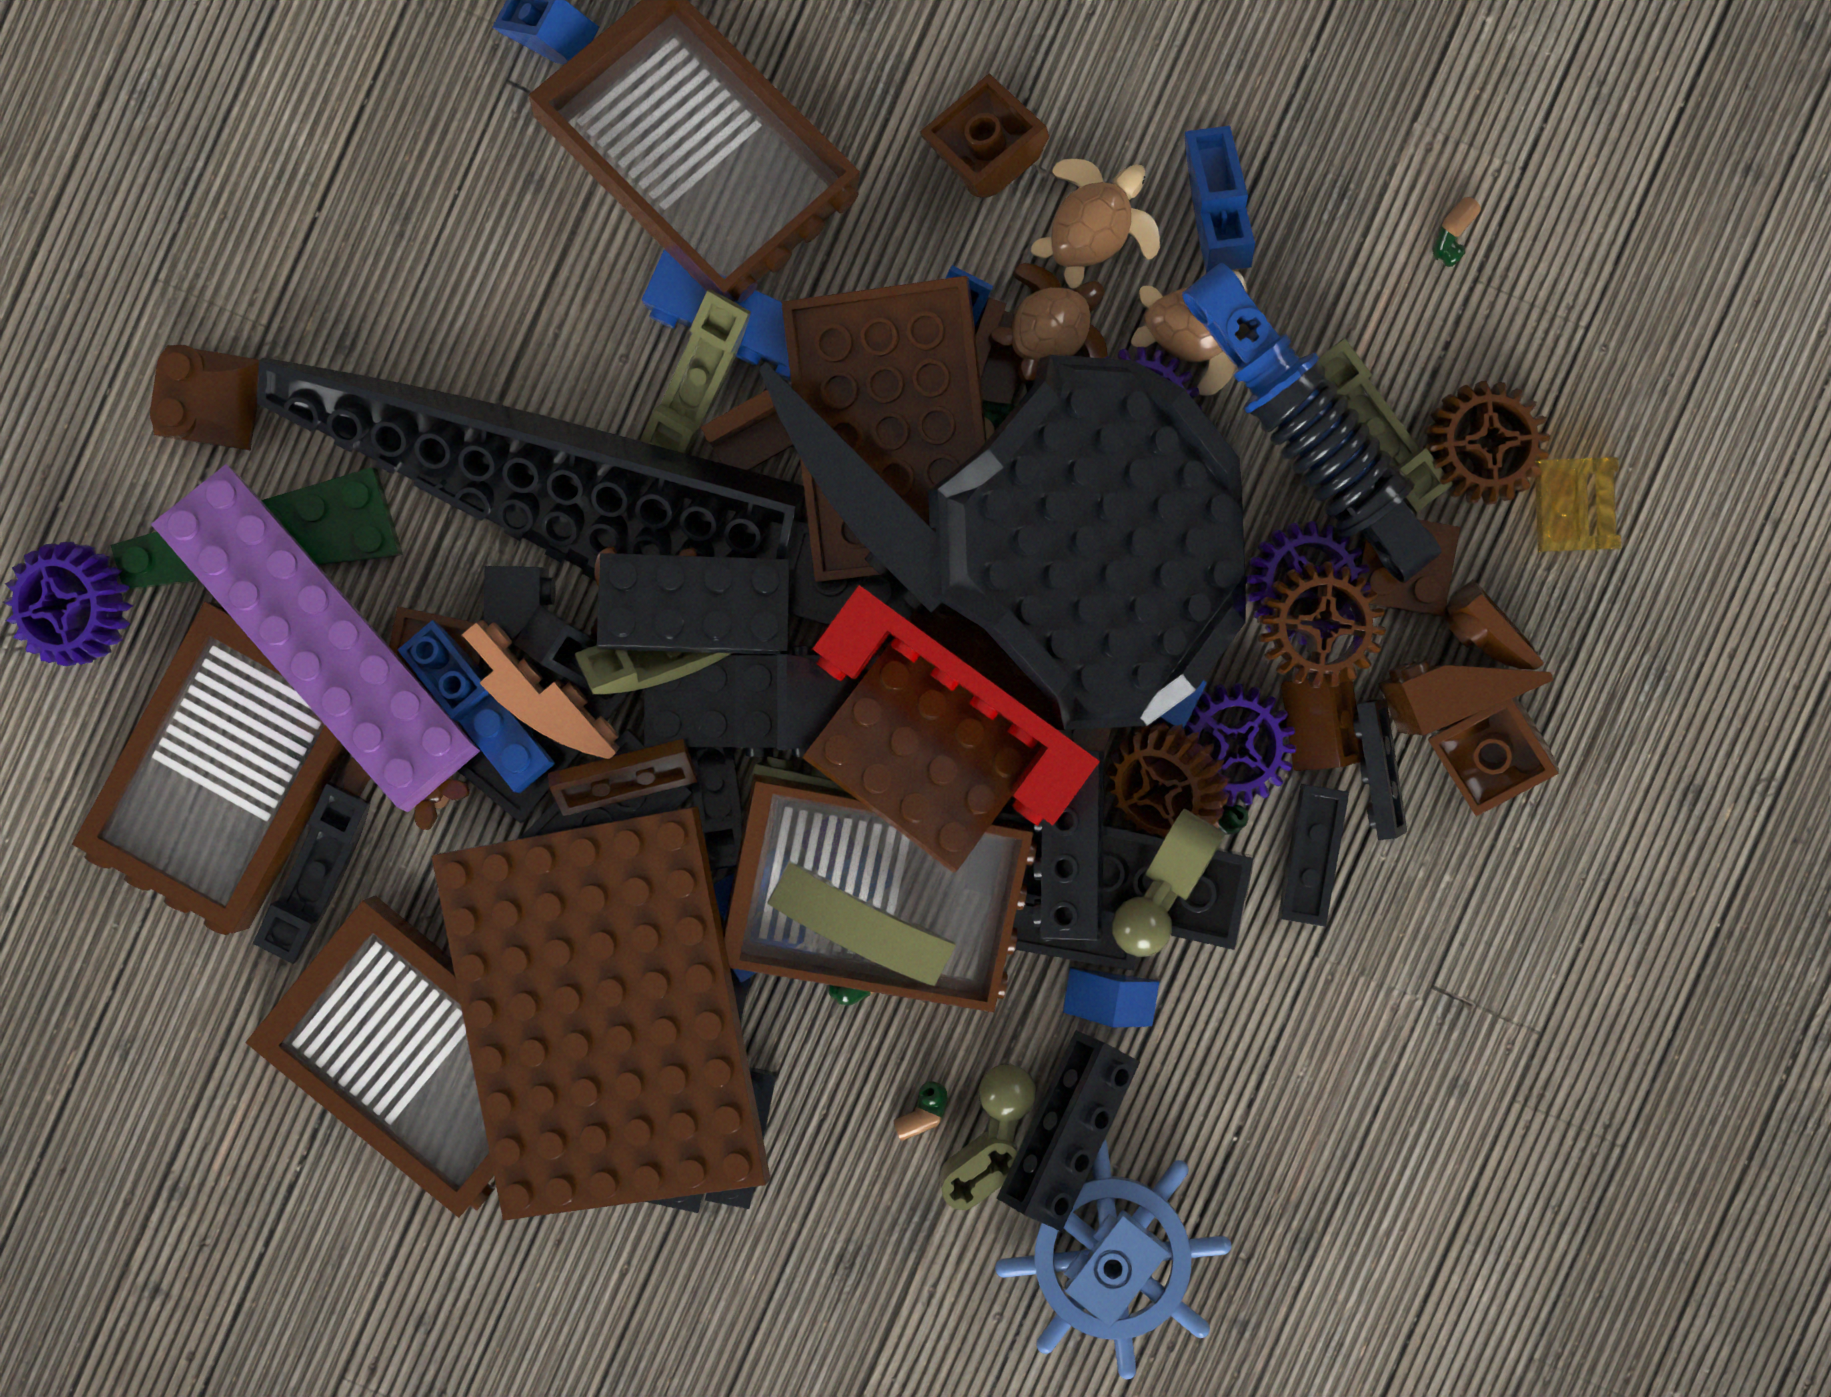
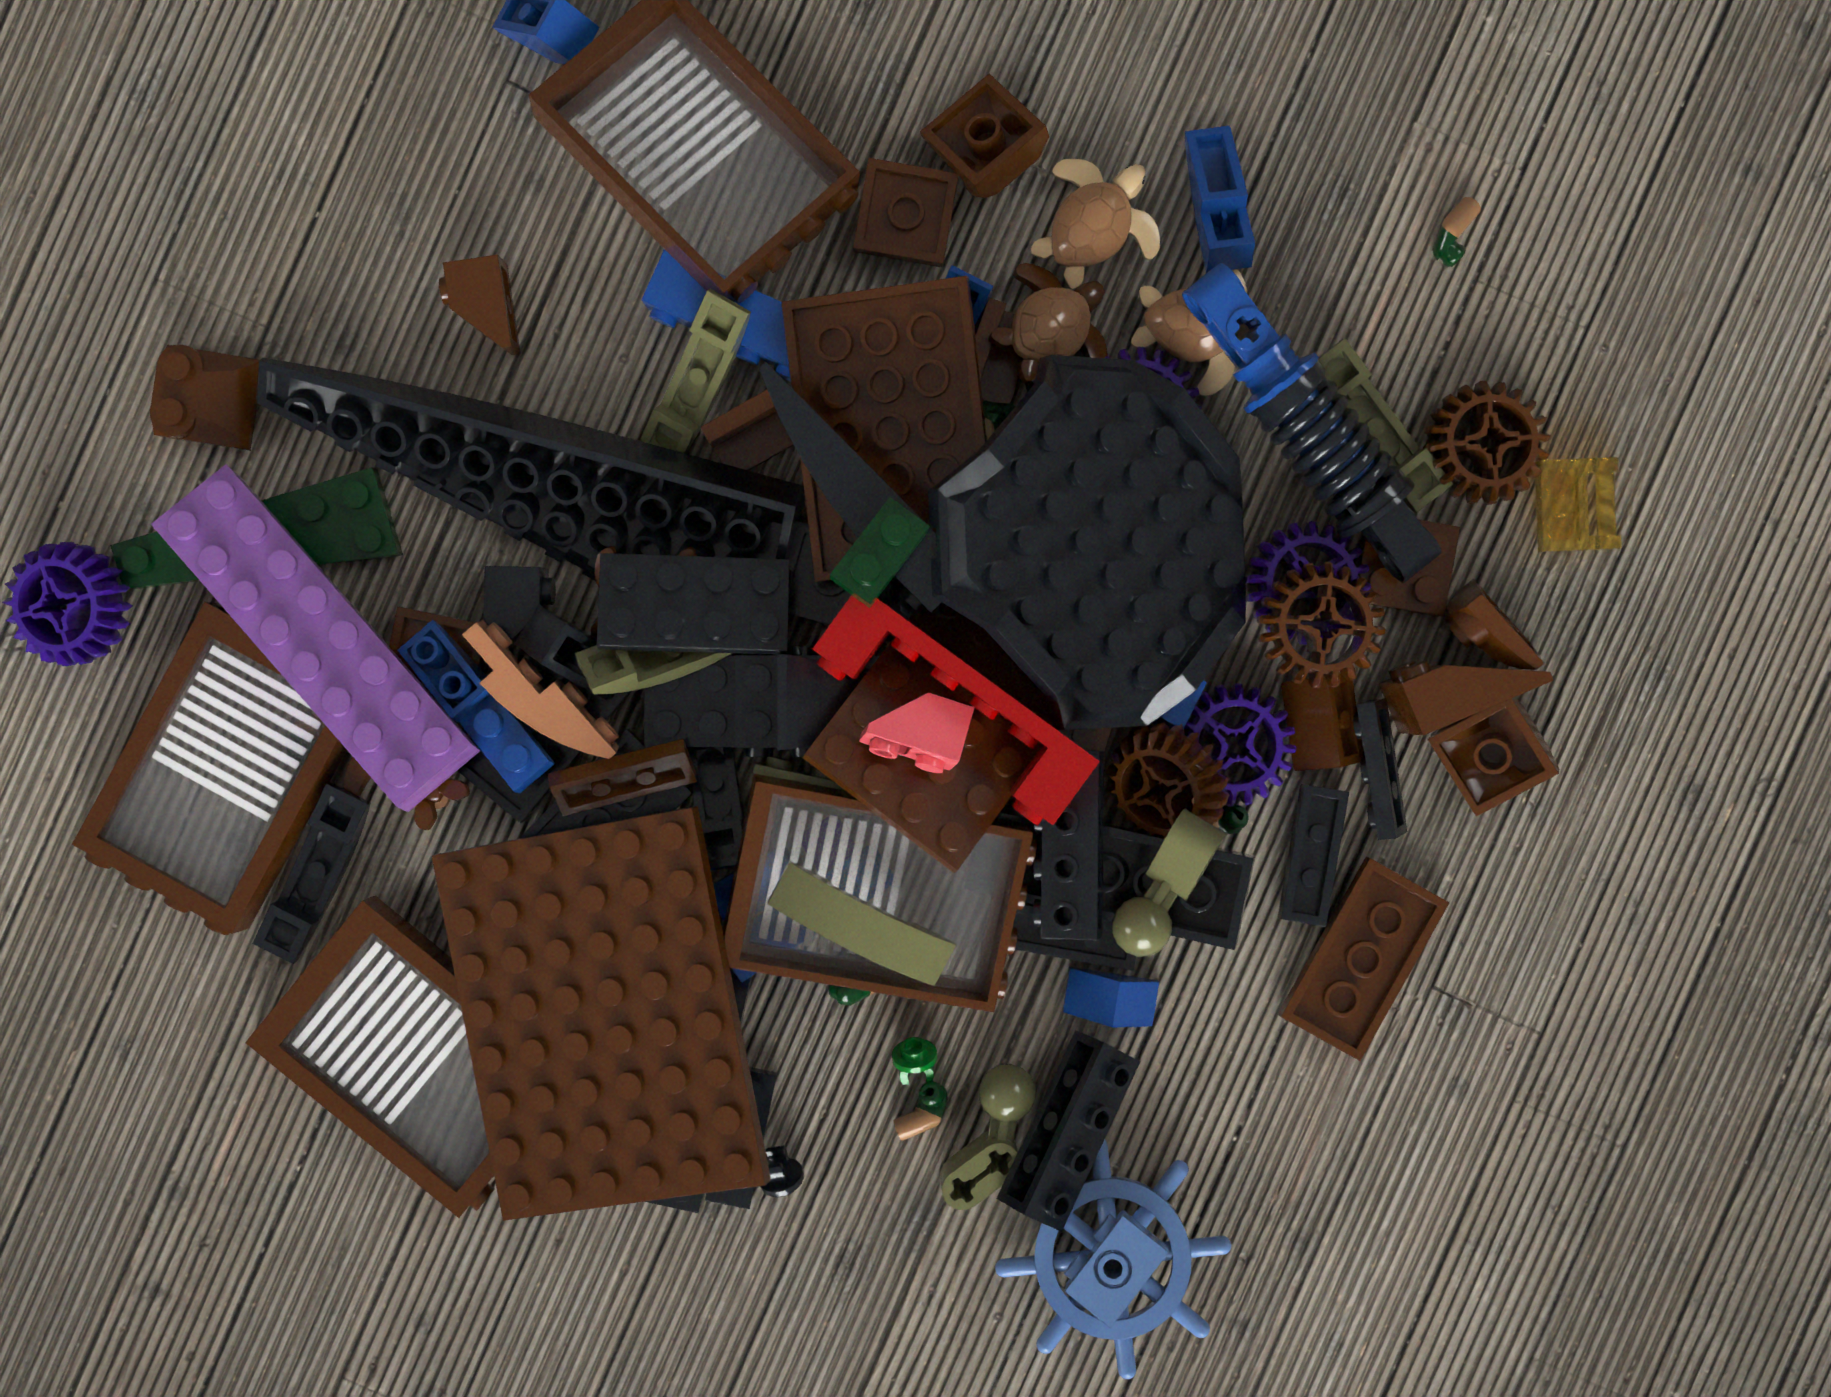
(482, 296): none -> reddish brown slope
(784, 1172): none -> black plate
(879, 552): none -> dark green plate
(905, 212): none -> reddish brown plate
(914, 1056): none -> green plate
(924, 730): none -> coral slope
(1363, 958): none -> reddish brown plate

